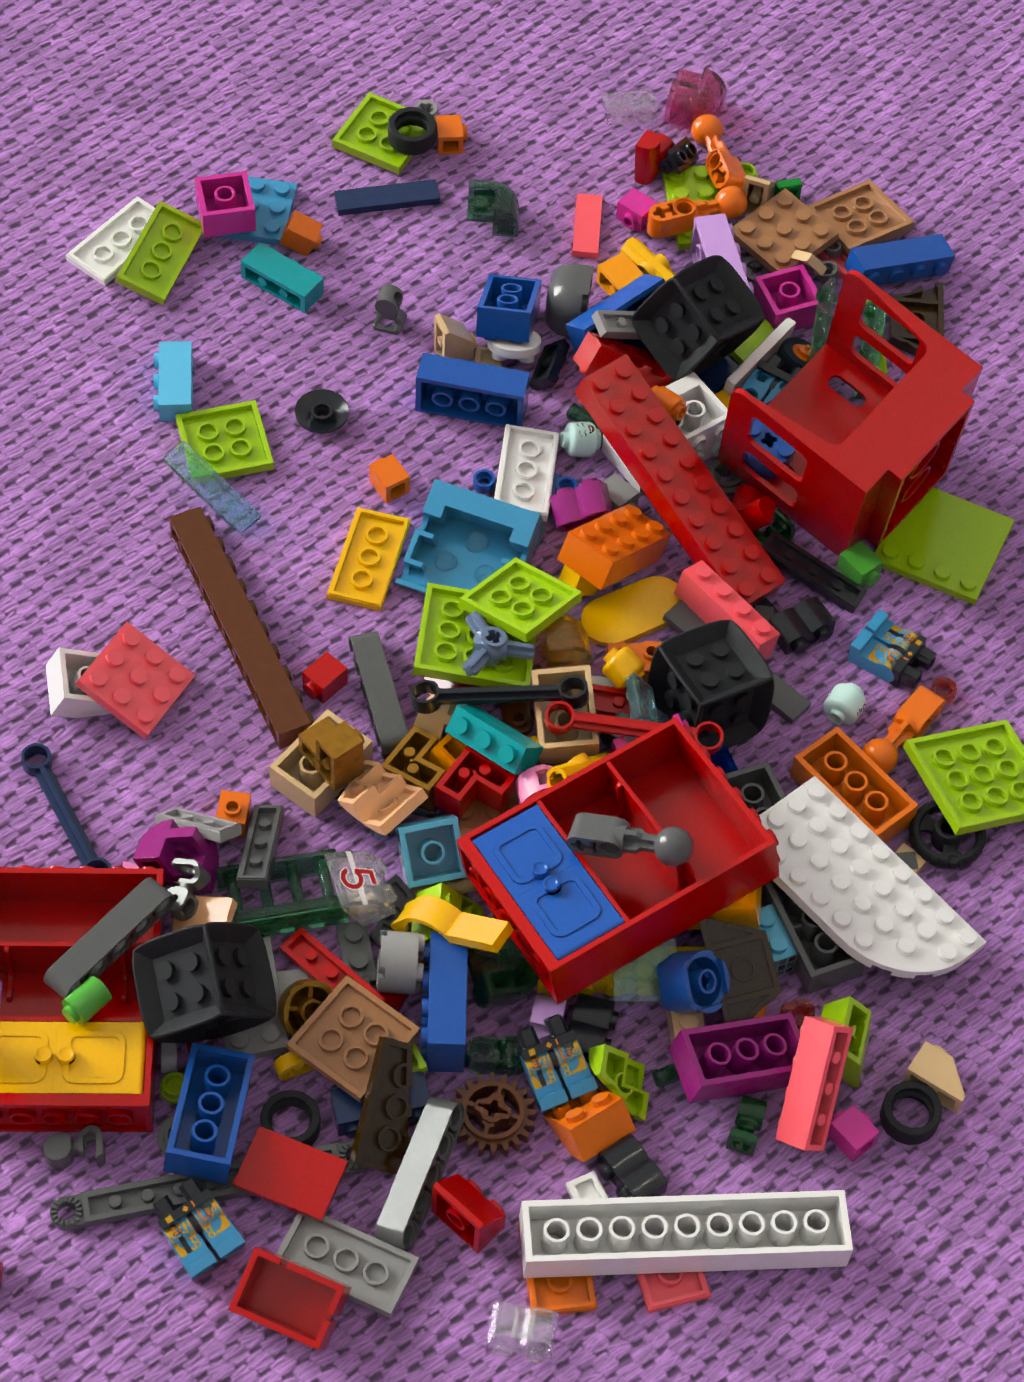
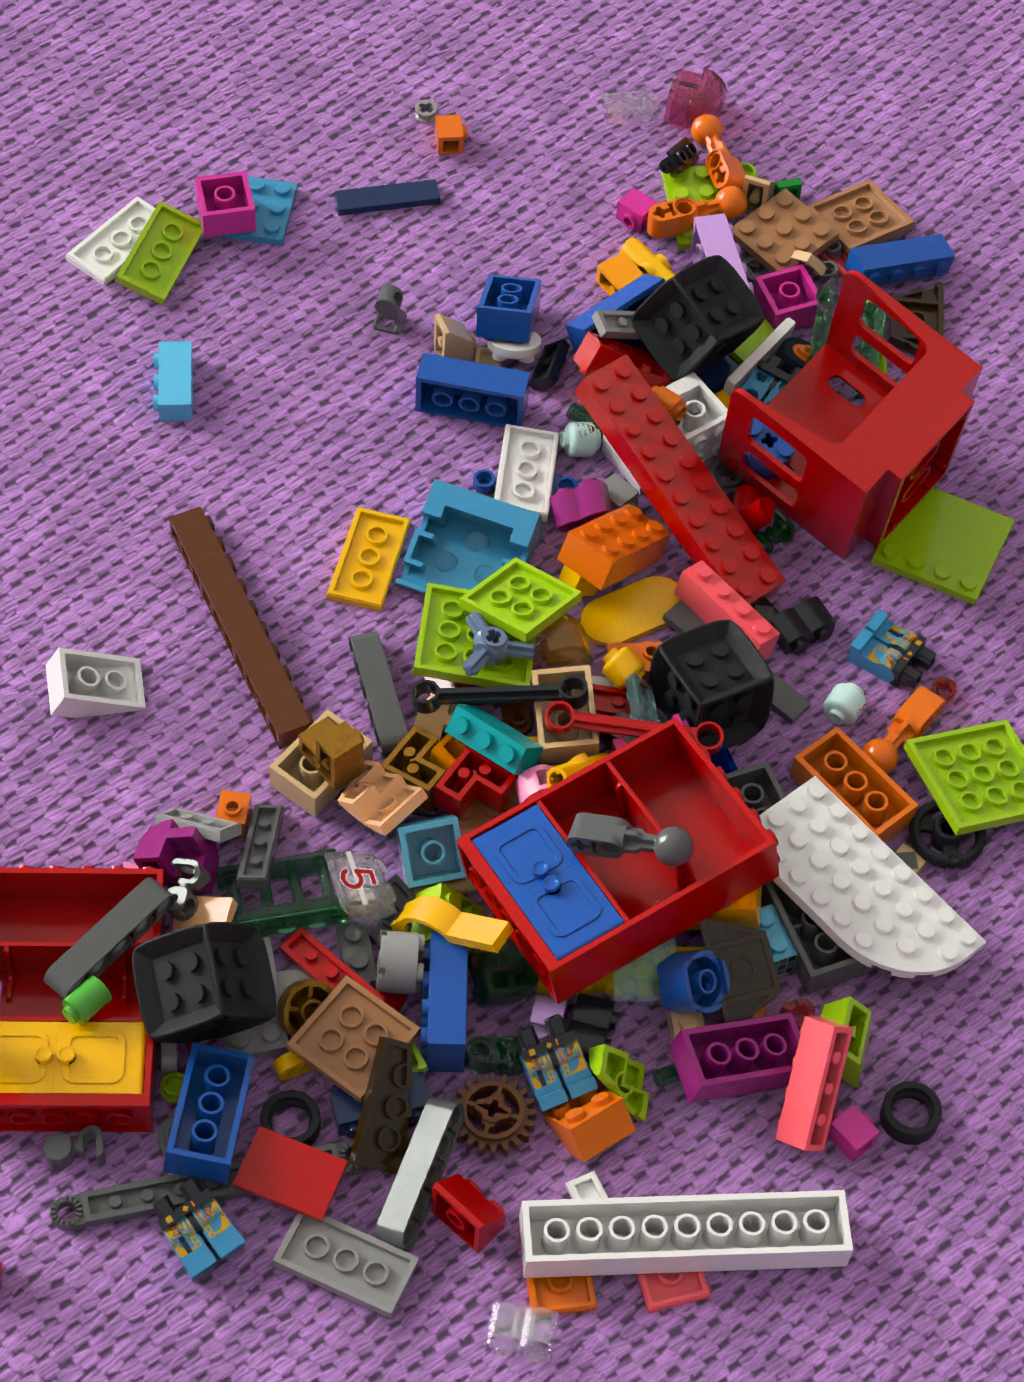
(61, 806): dark blue piece -> none
(135, 680): coral plate -> none
(211, 488): clear light blue tile -> none
(228, 438): lime plate -> none
(282, 277): teal brick -> none
(289, 1298): red piece -> none
(301, 234): orange brick -> none
(321, 403): black dish -> none
(324, 678): red brick -> none
(367, 134): lime plate -> none
(389, 478): orange brick -> none
(416, 117): black tyre -> none
(495, 204): brick -> none
(567, 295): dark grey brick -> none
(587, 226): coral tile -> none
(631, 1169): black brick -> none
(648, 155): red brick -> none
(749, 1119): dark green leg -> none
(813, 572): black tile -> none
(860, 564): bright green brick -> none
(937, 1071): tan slope -> none

